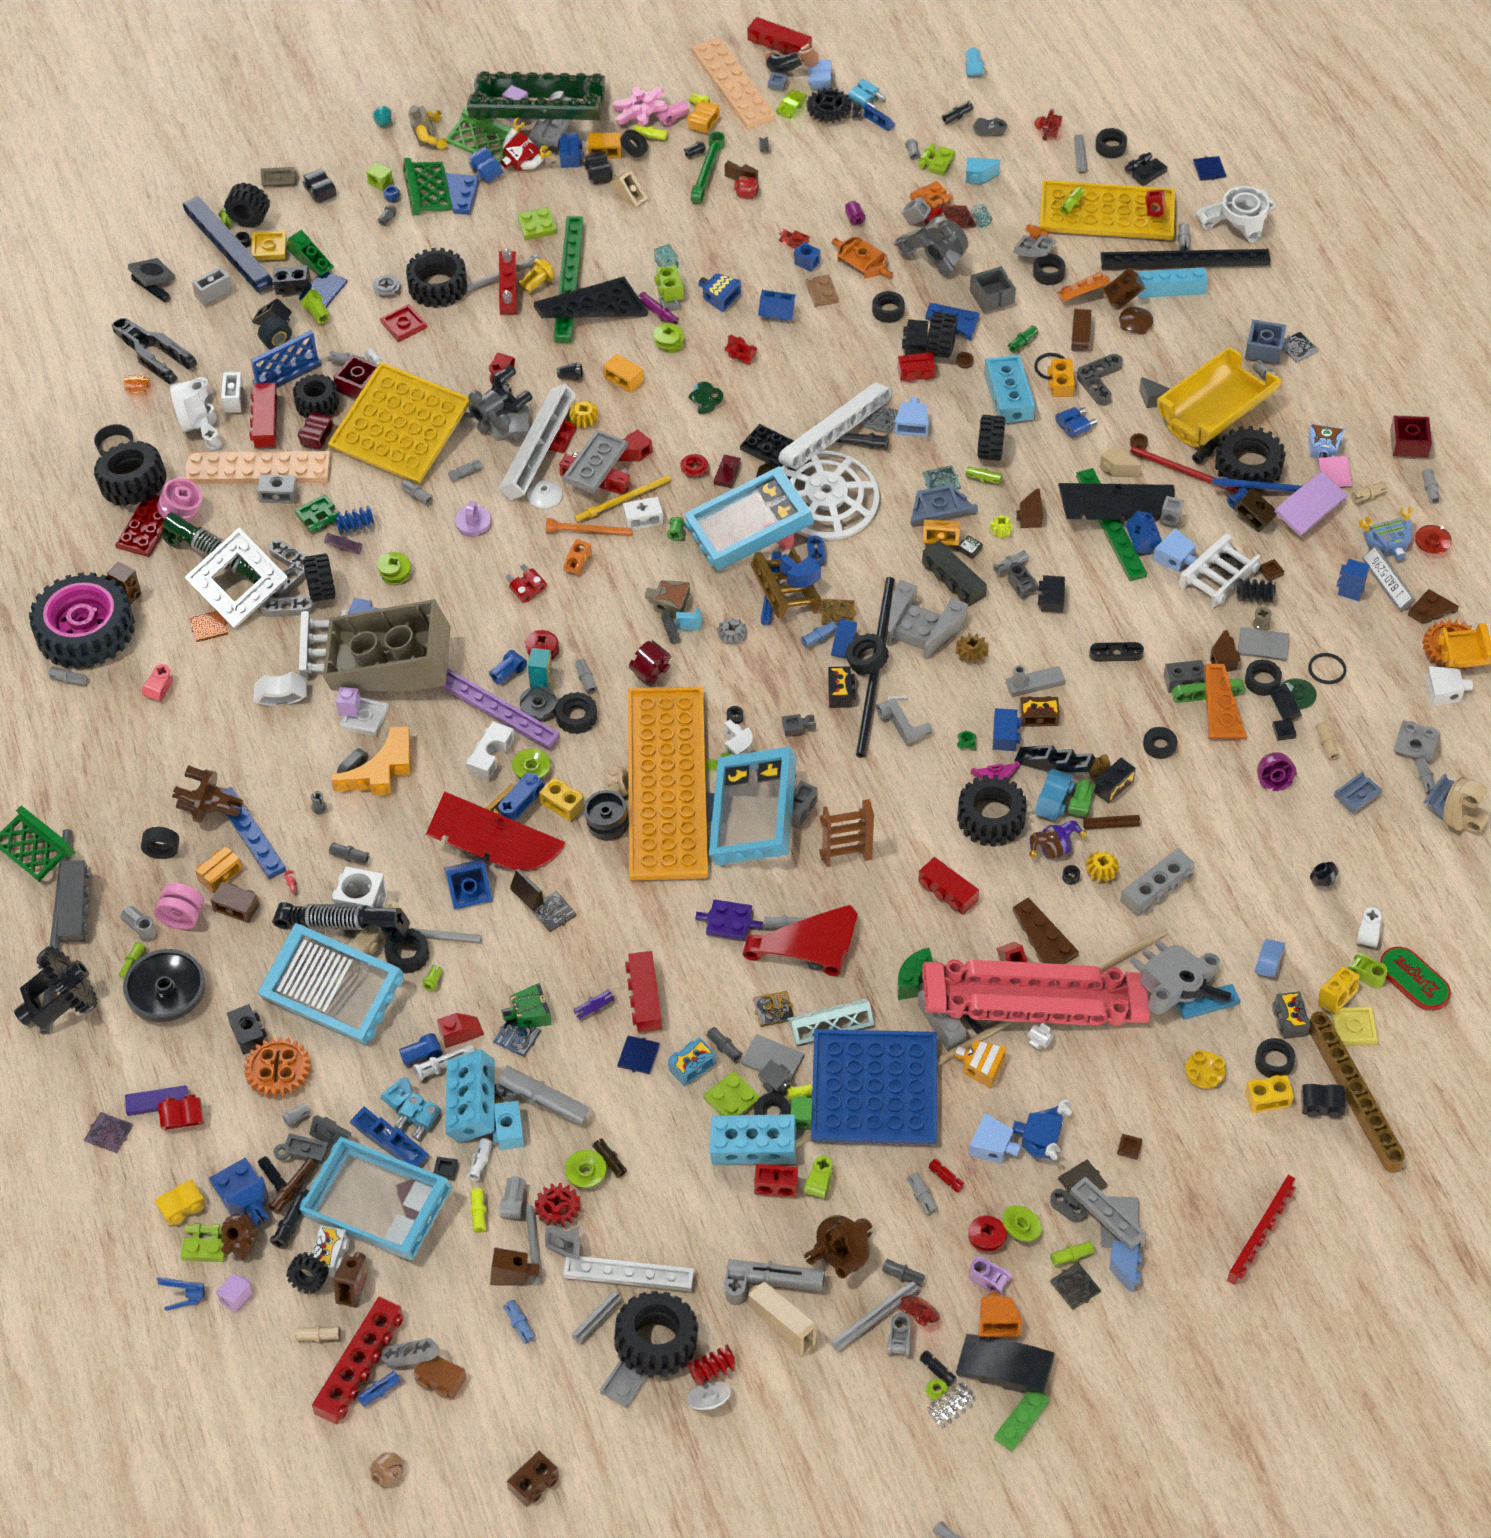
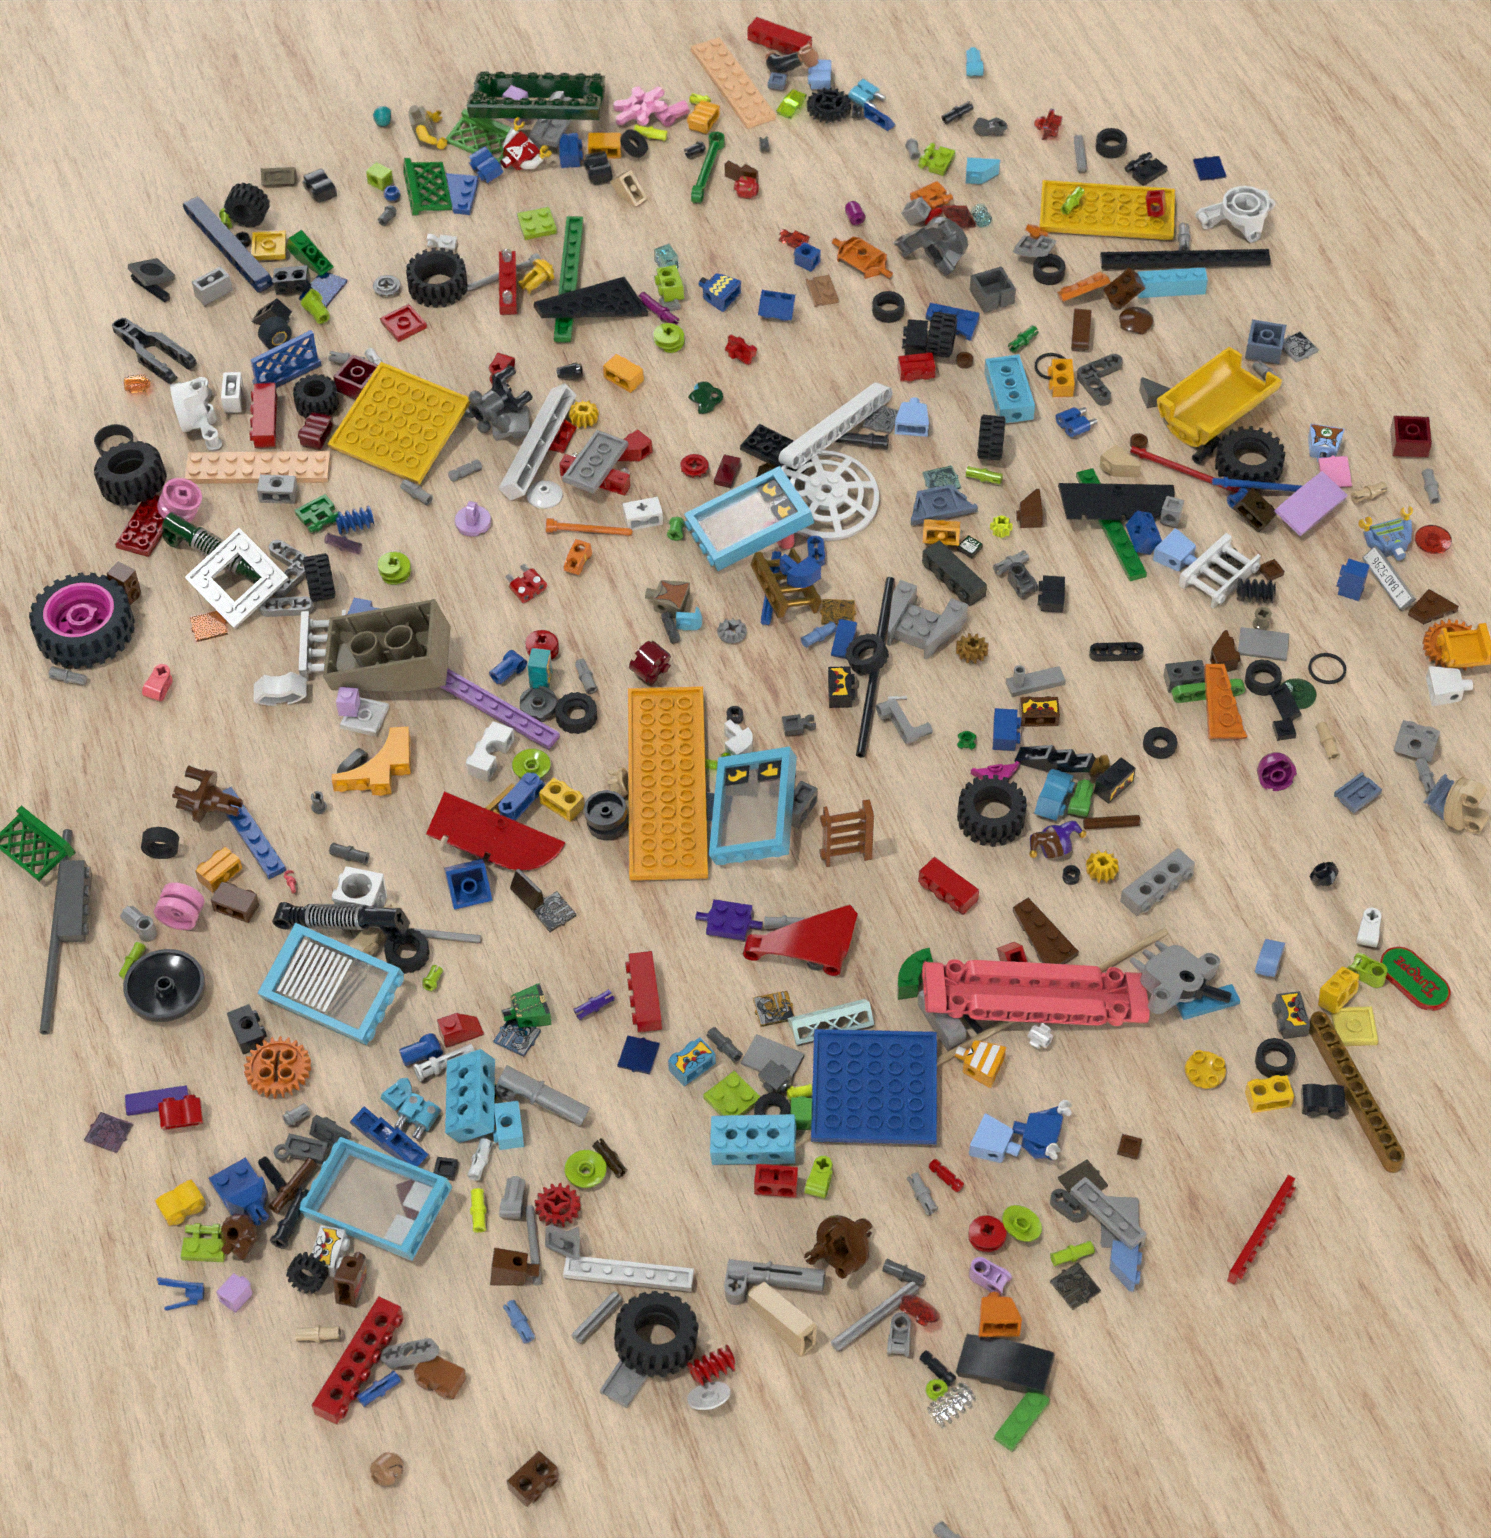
(67, 978): black piece -> none
(444, 241): none -> white plate
(592, 511): yellow bar -> none

